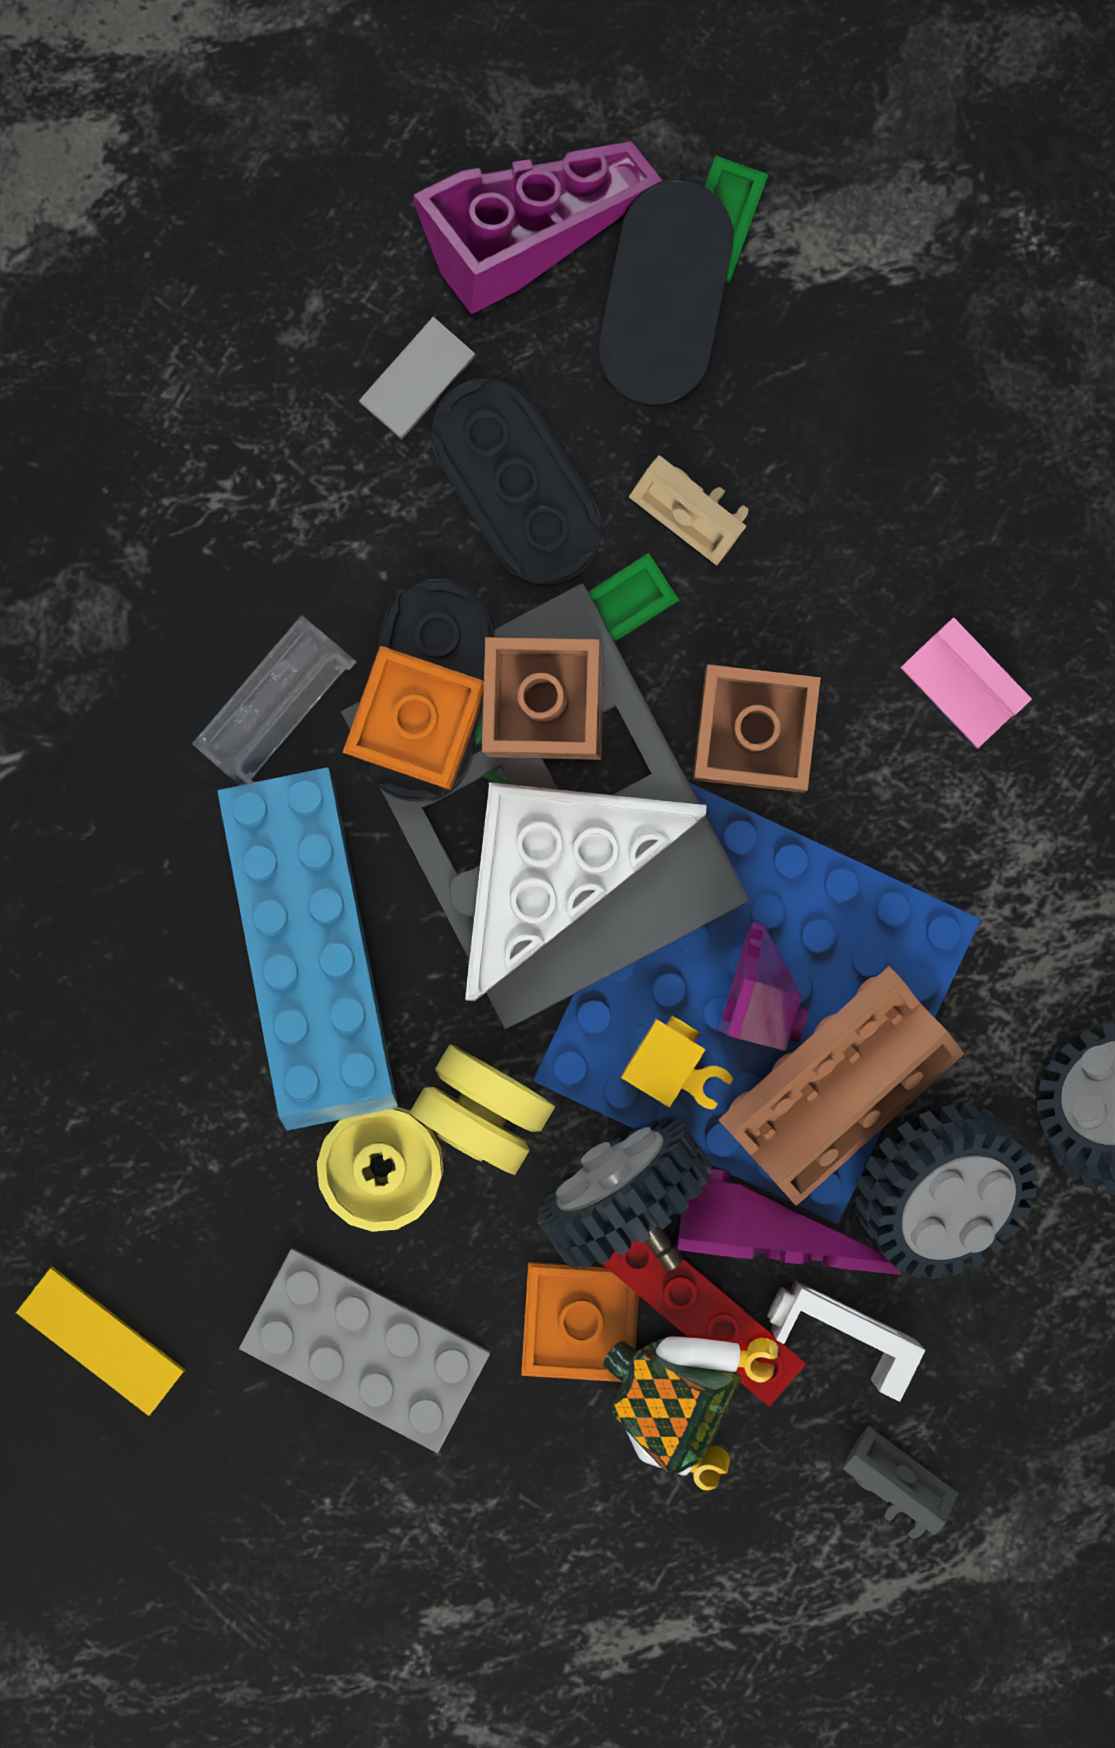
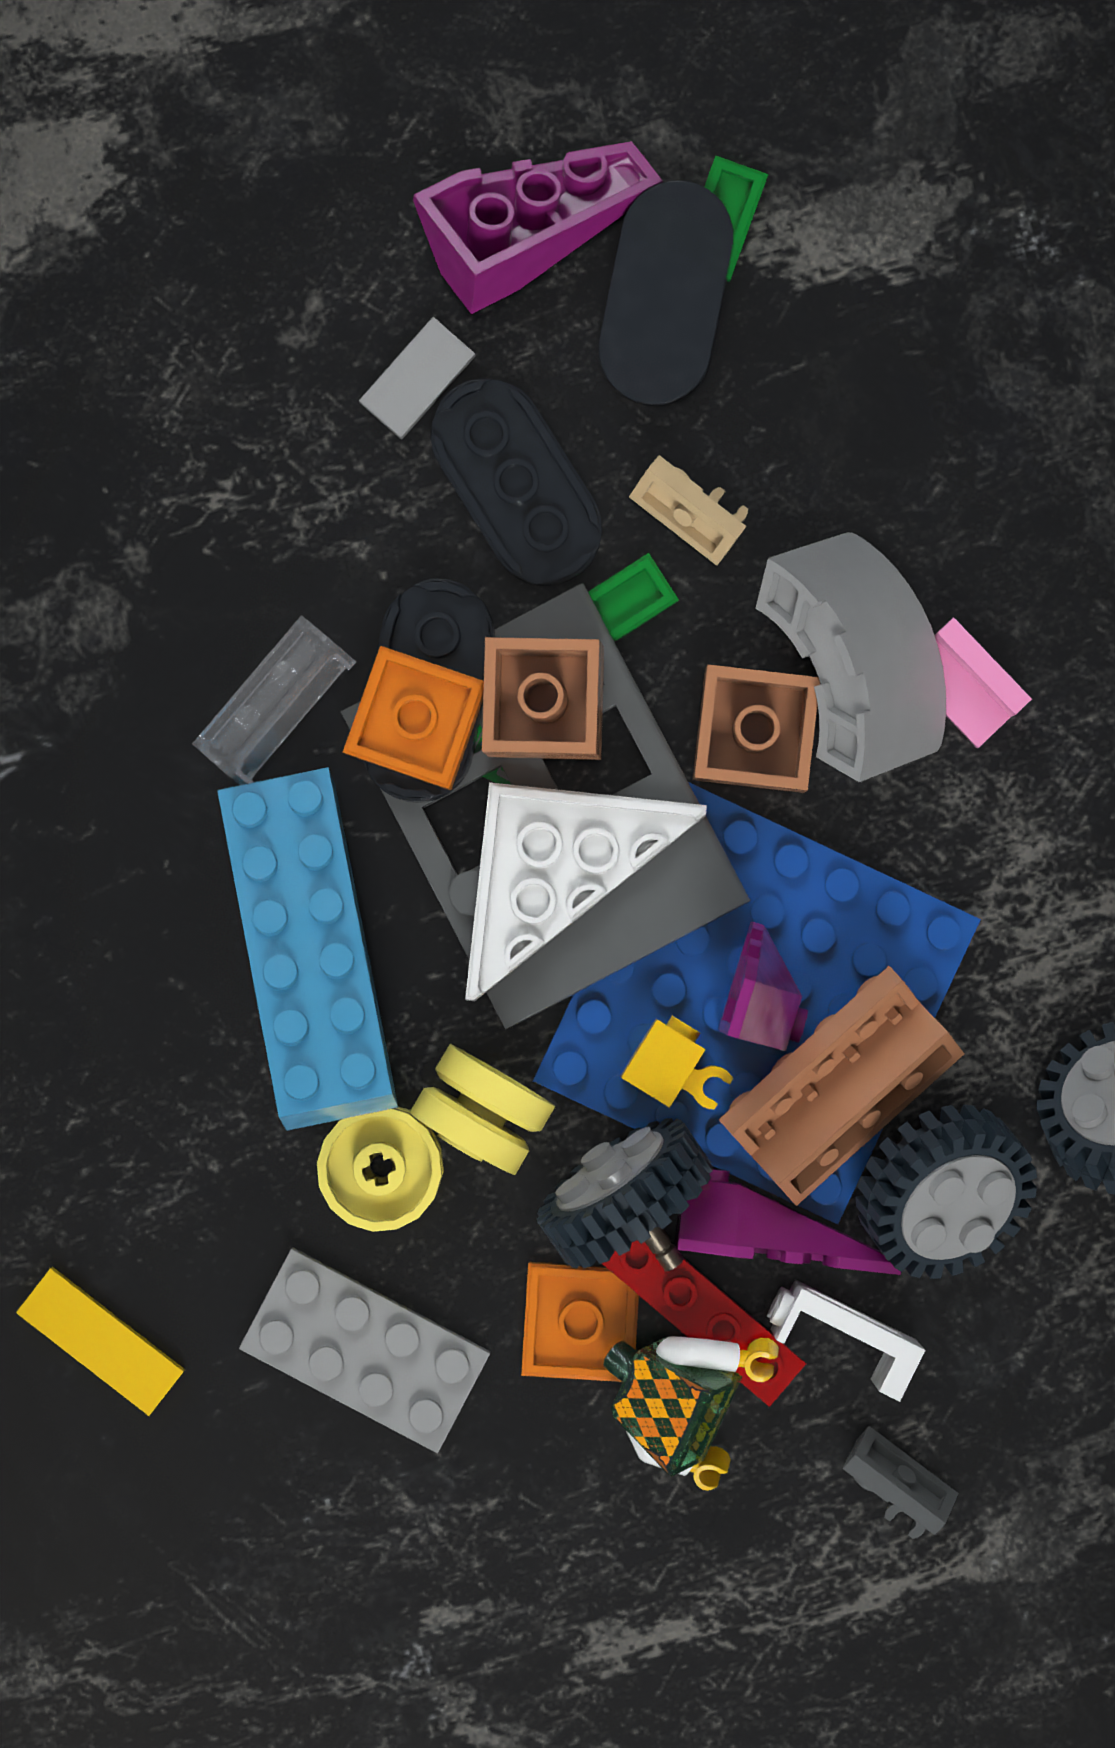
(870, 649): none -> light grey panel

